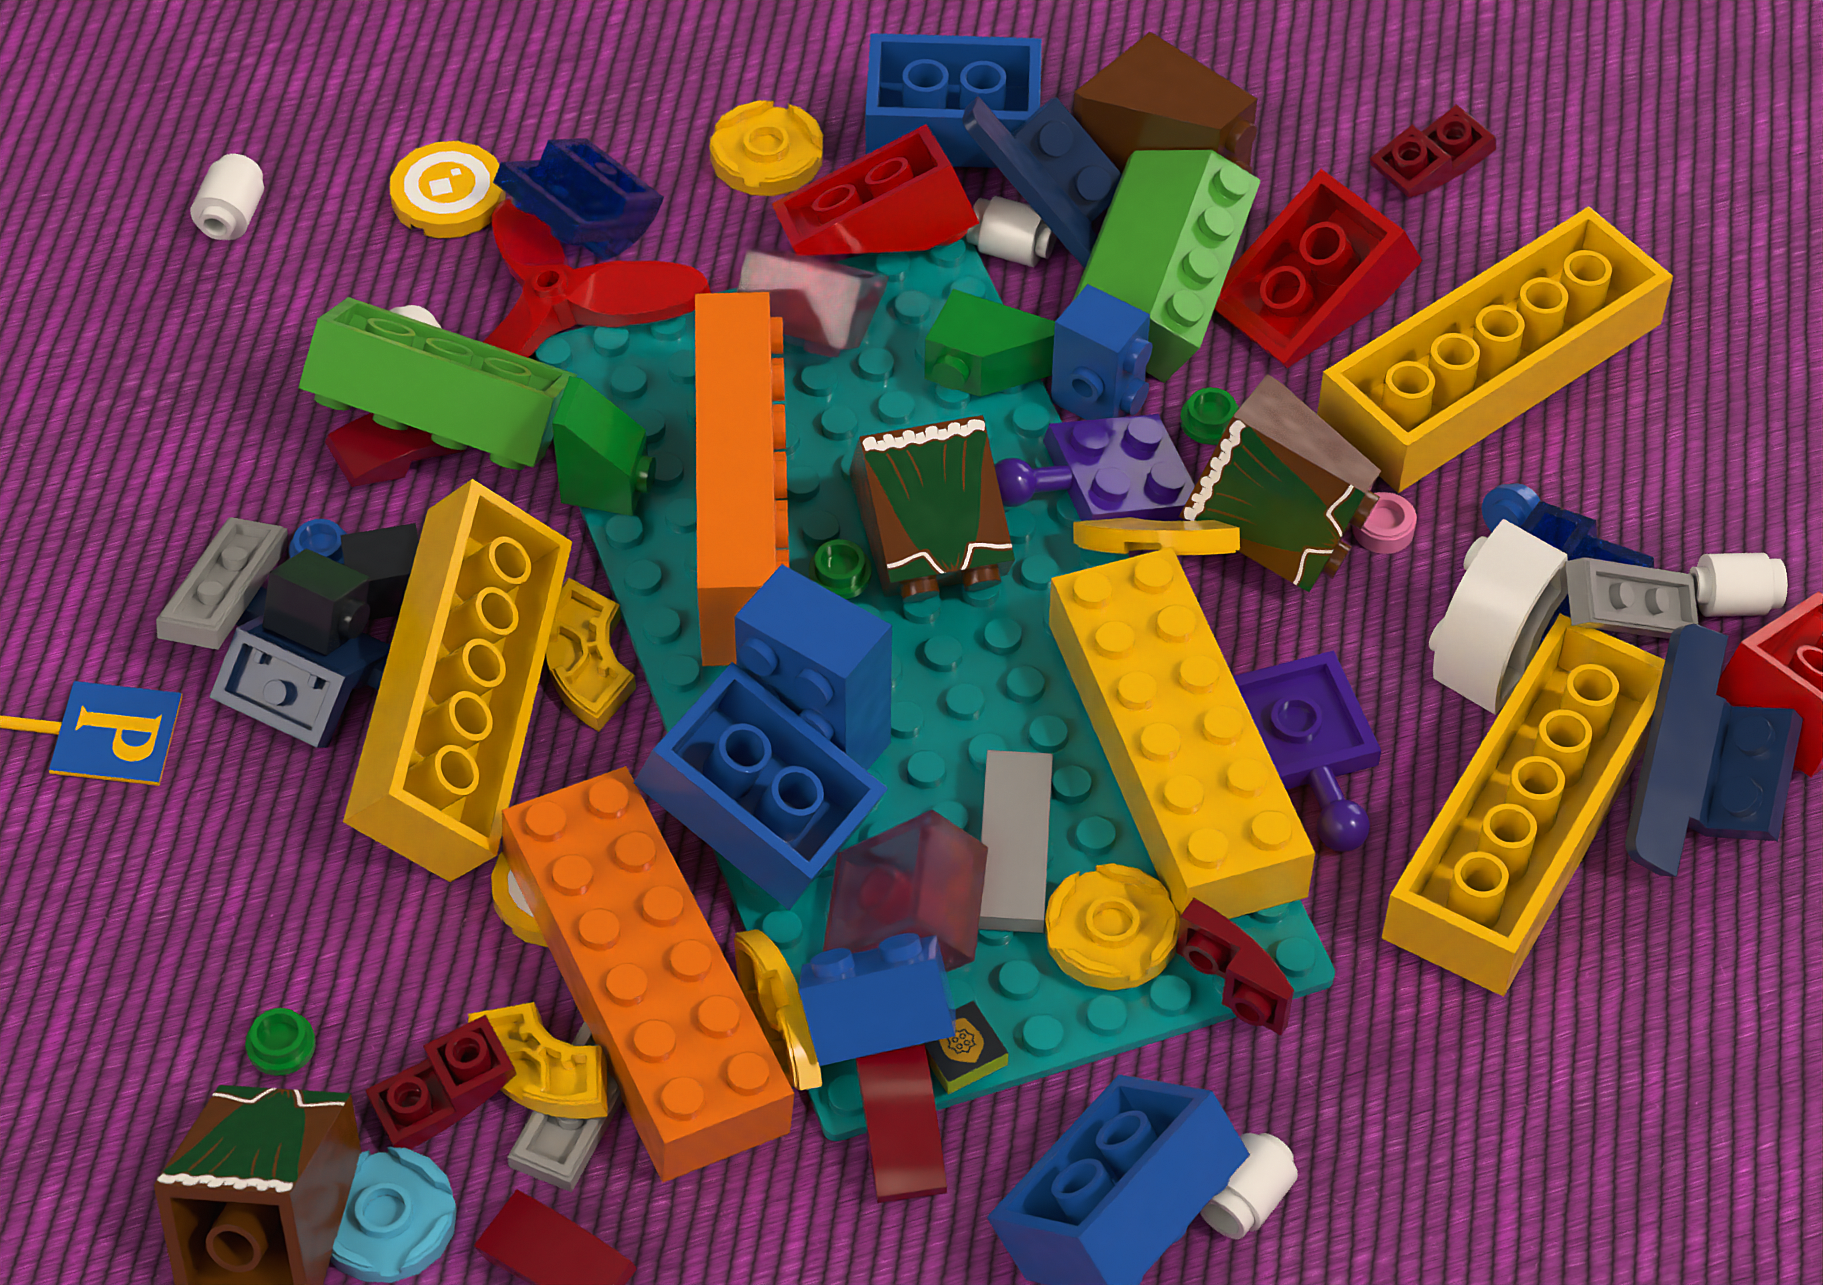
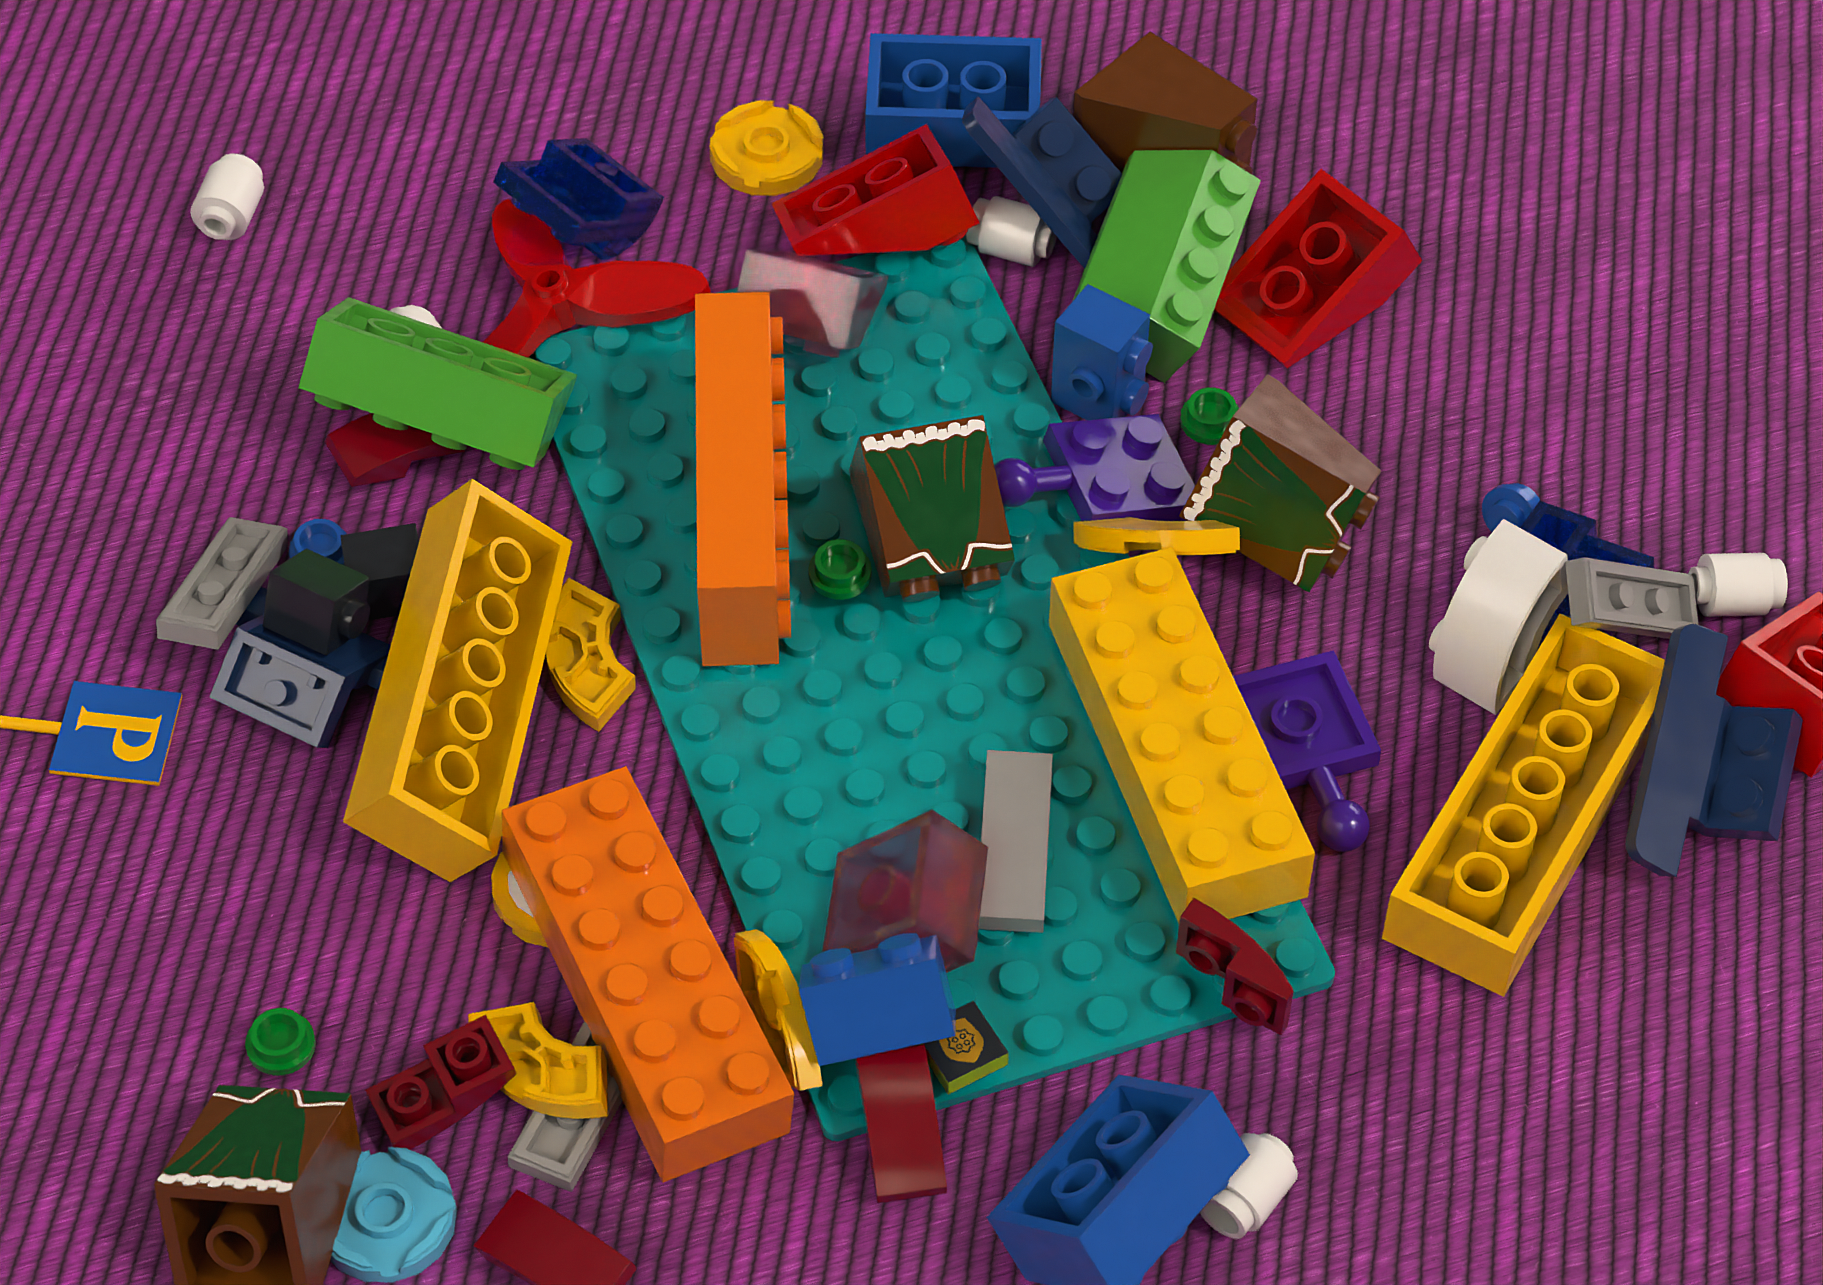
(446, 189): yellow tile -> none
(599, 452): green slope -> none
(759, 785): blue brick -> none
(820, 661): blue brick -> none
(987, 346): green slope -> none
(1111, 927): yellow tile -> none
(1388, 526): bright pink tile -> none
(1435, 156): dark red slope -> none
(1494, 348): yellow brick -> none

